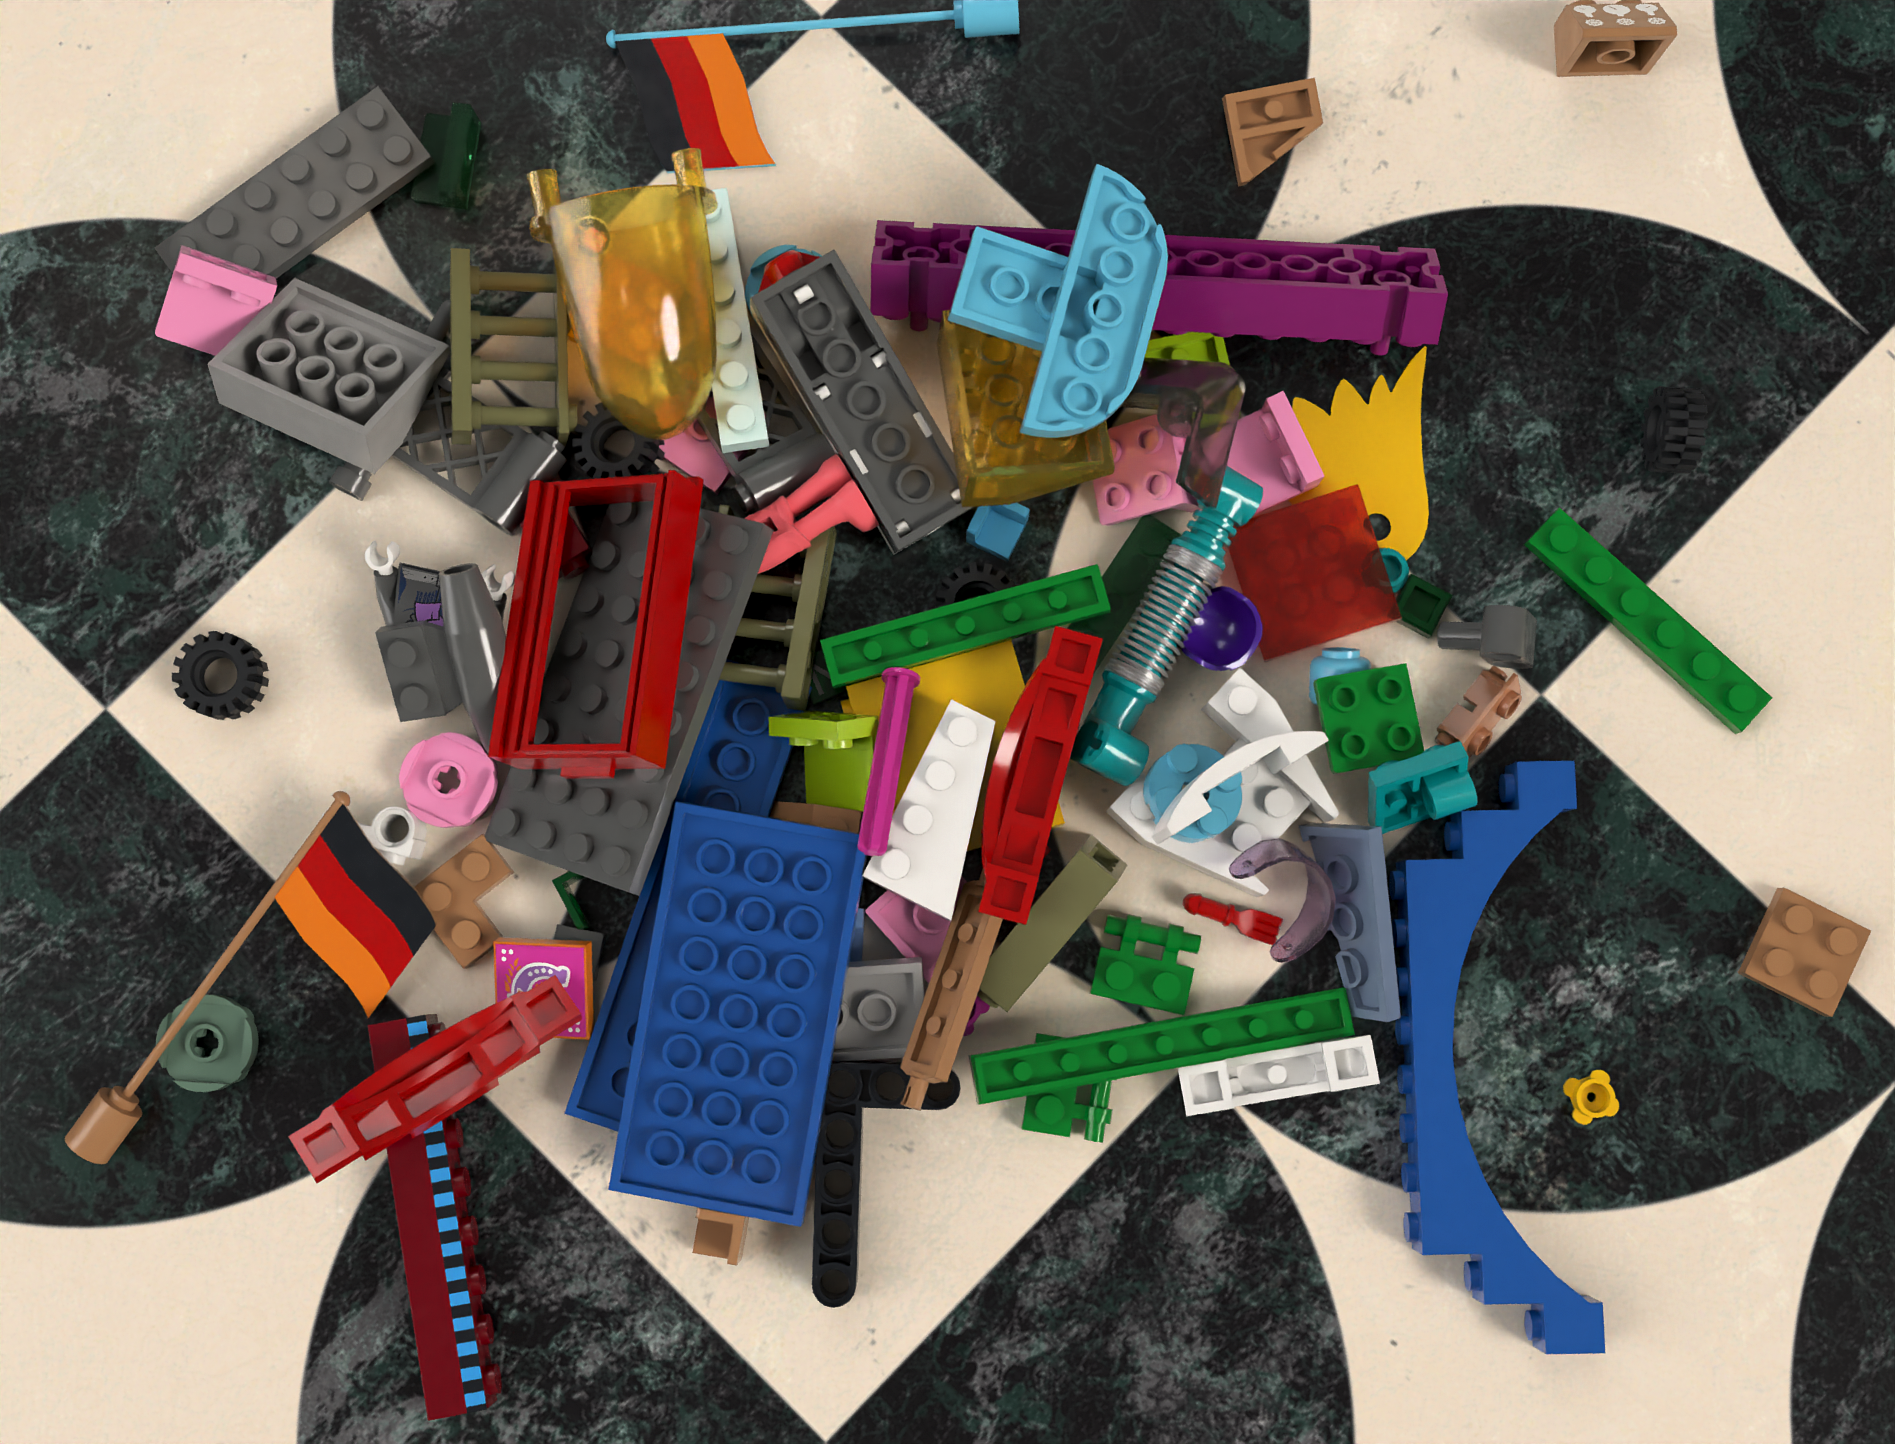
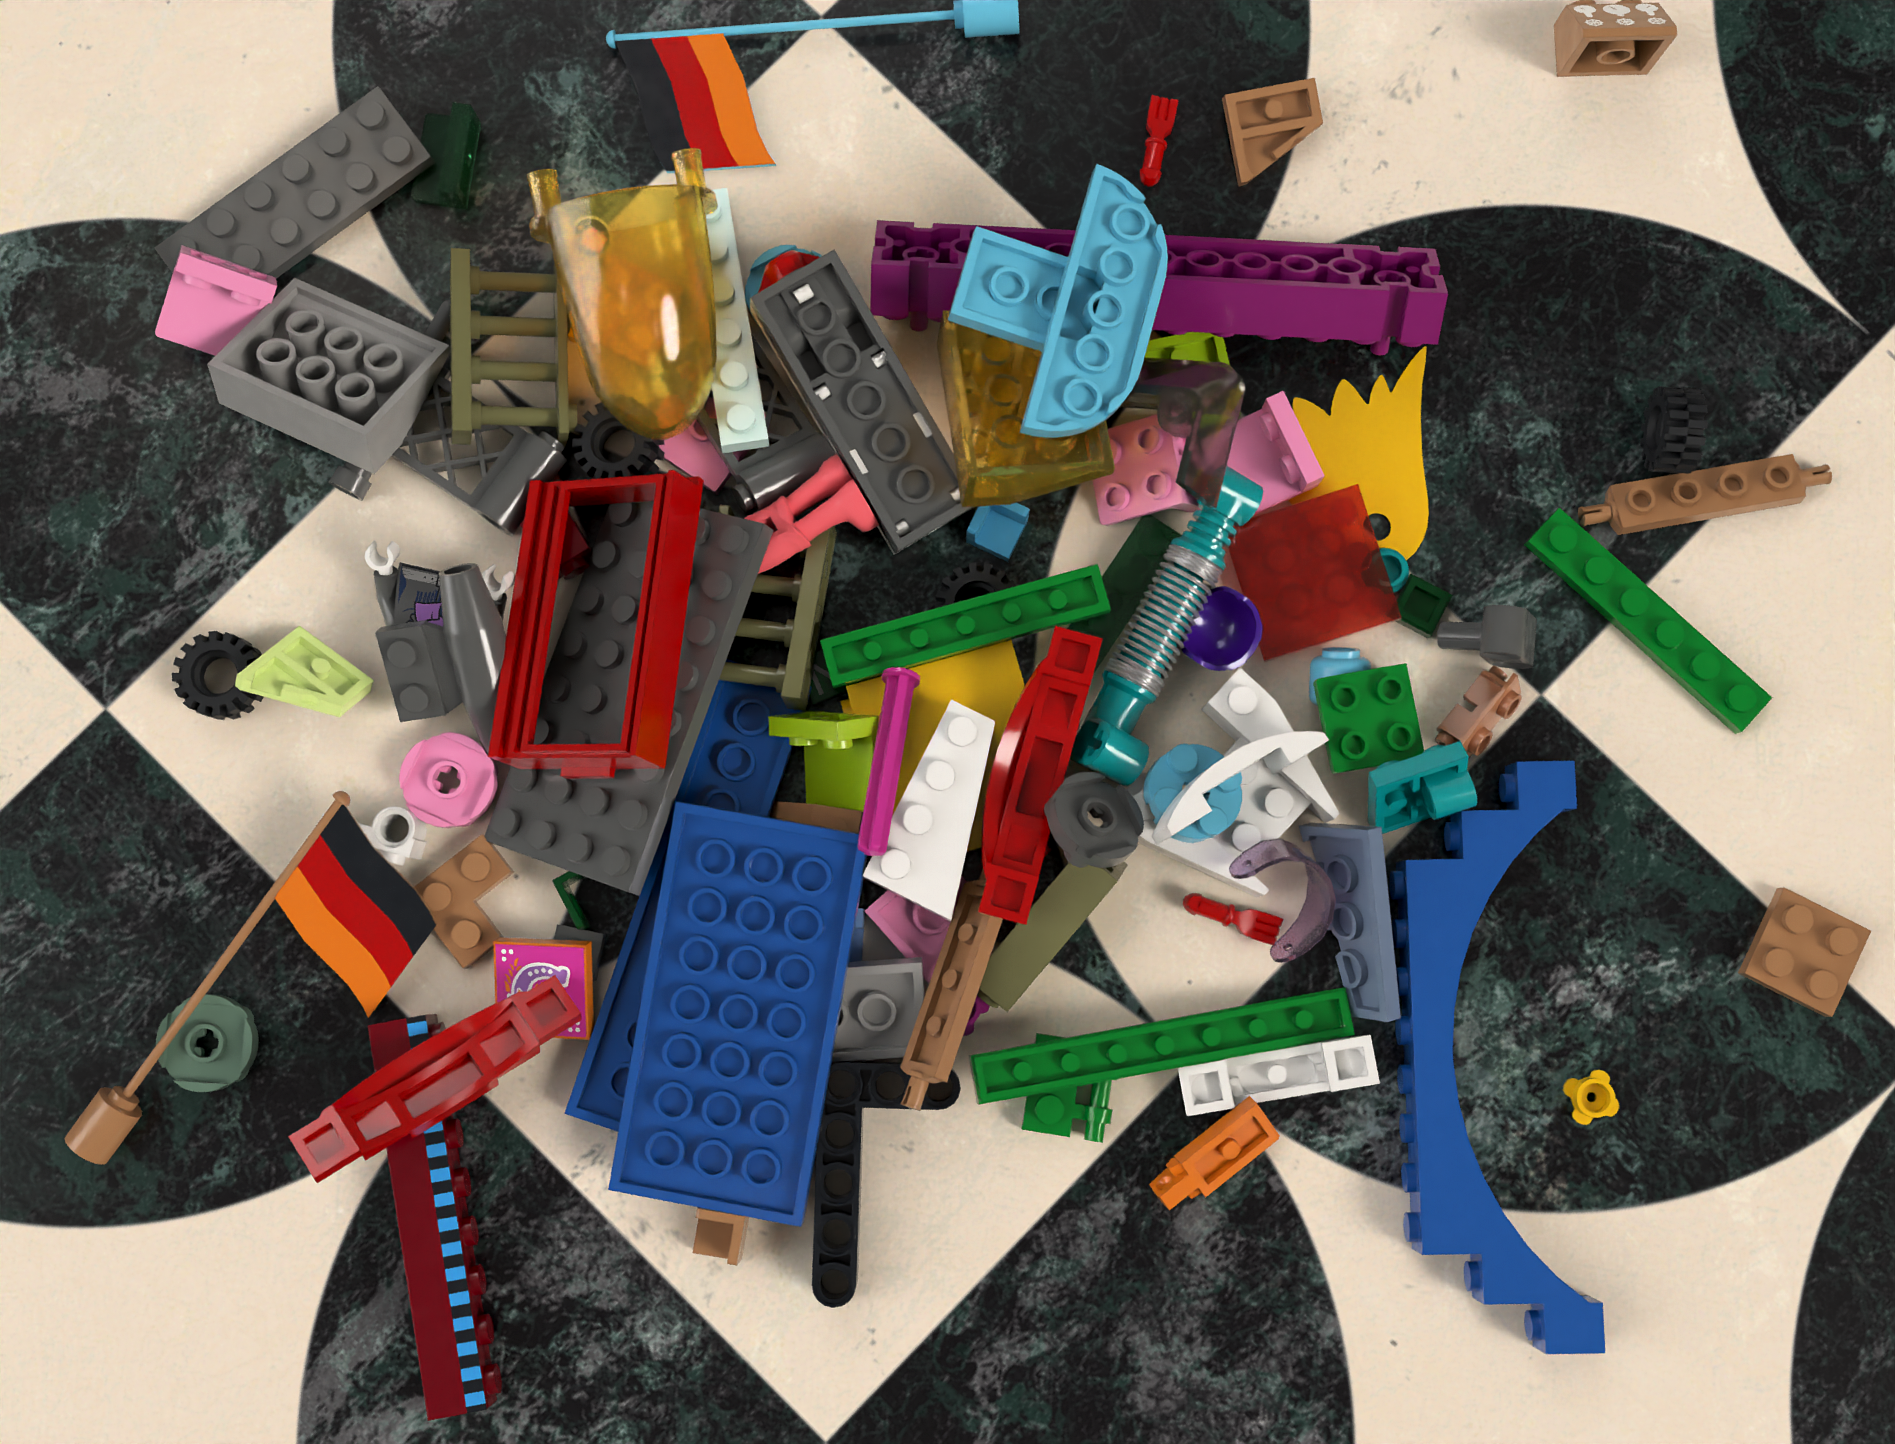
(305, 675): none -> yellowish green wing
(1078, 836): none -> dark grey plate
(1142, 979): green plate -> none
(1159, 125): none -> red piece
(1216, 1154): none -> orange hinge
(1704, 494): none -> medium nougat plate

